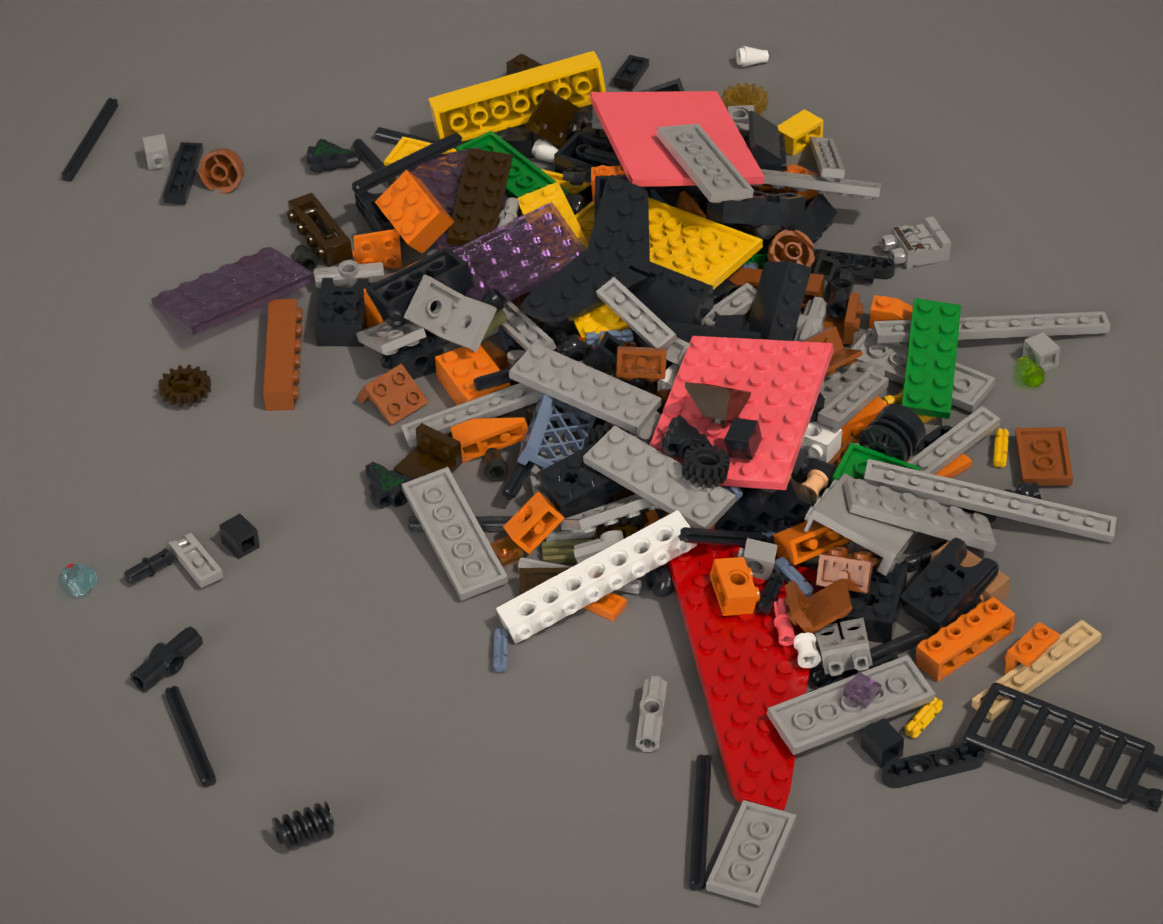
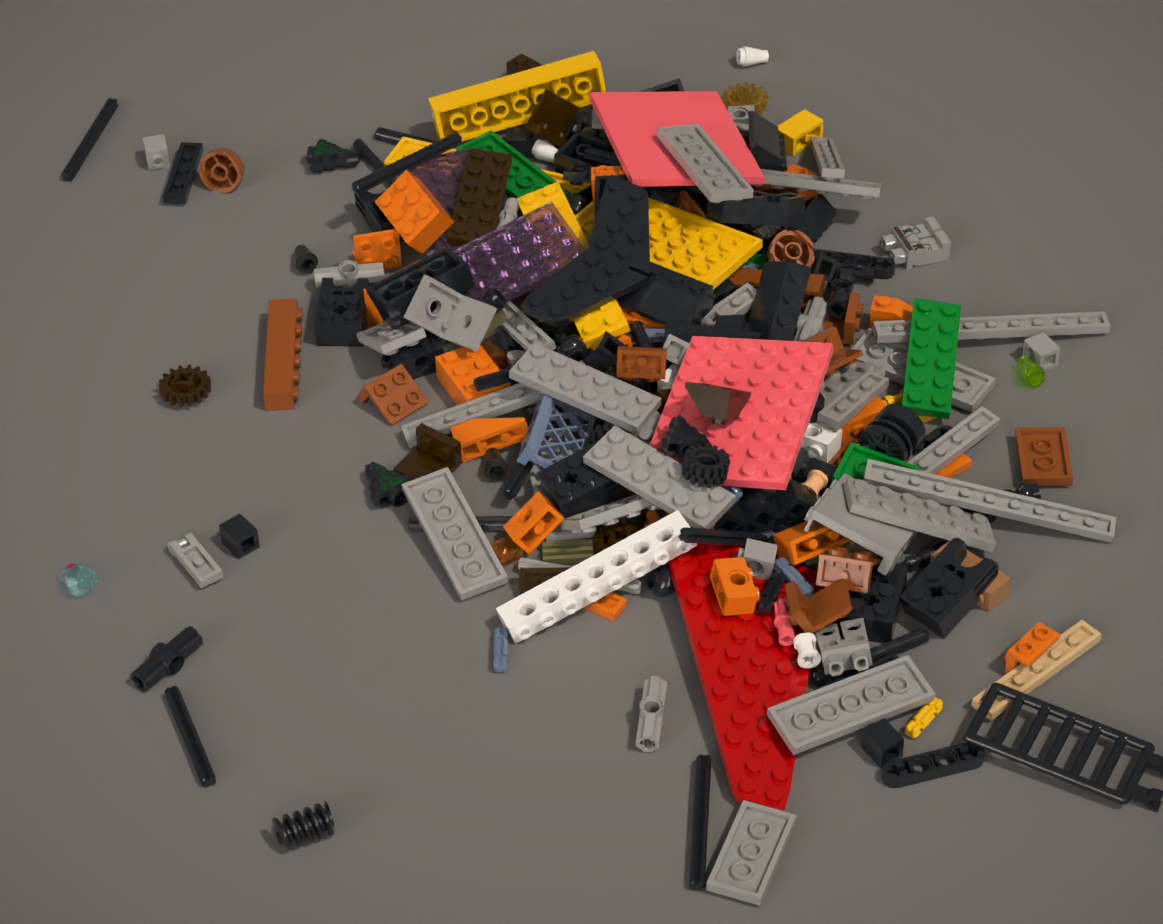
(148, 566): black axle -> none
(232, 290): clear purple plate -> none
(332, 249): dark brown brick -> none
(589, 549): light grey piece -> none
(625, 336): sand blue axle -> none
(631, 72): black plate -> none
(636, 314): light grey plate -> none
(743, 438): black brick -> none
(862, 690): clear purple plate -> none
(965, 639): orange brick -> none
(1000, 448): yellow axle -> none

